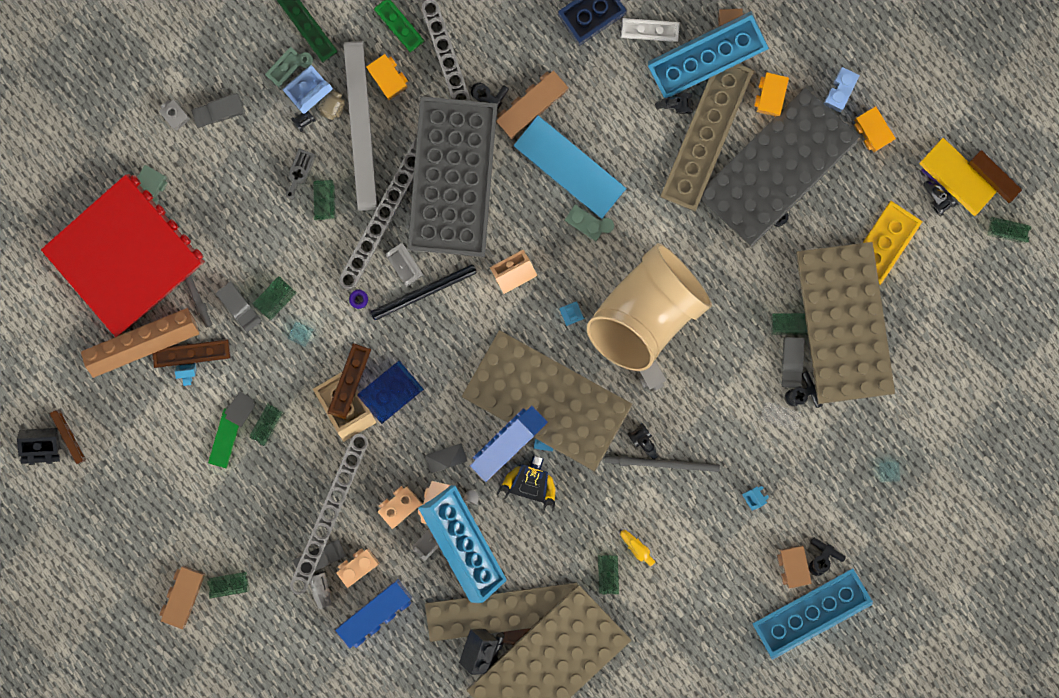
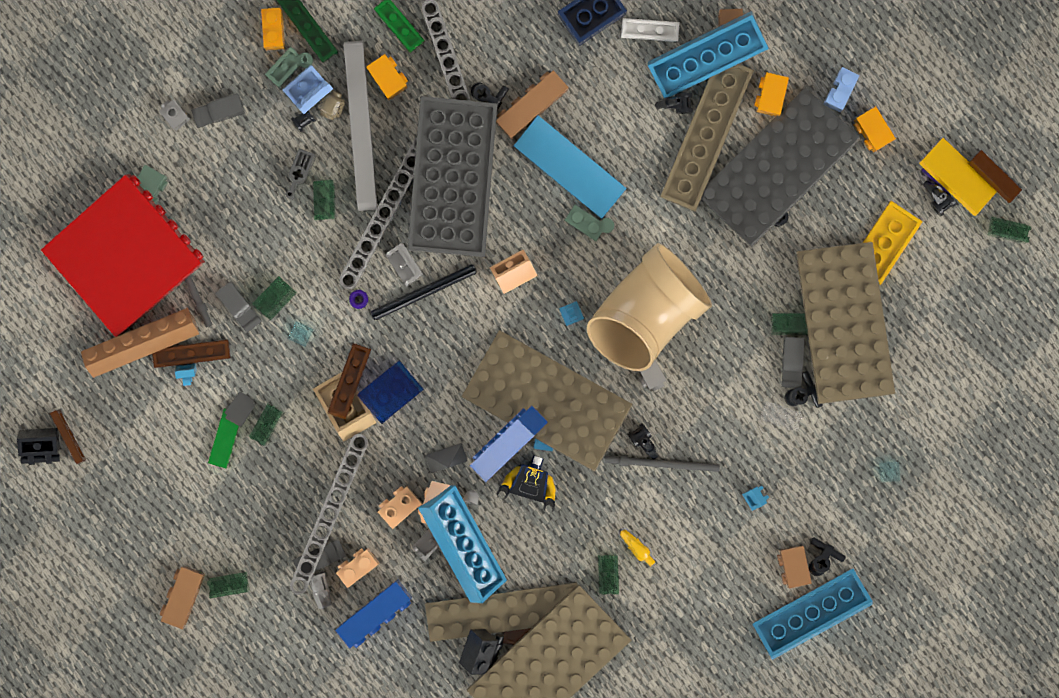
(273, 29): none -> light orange brick

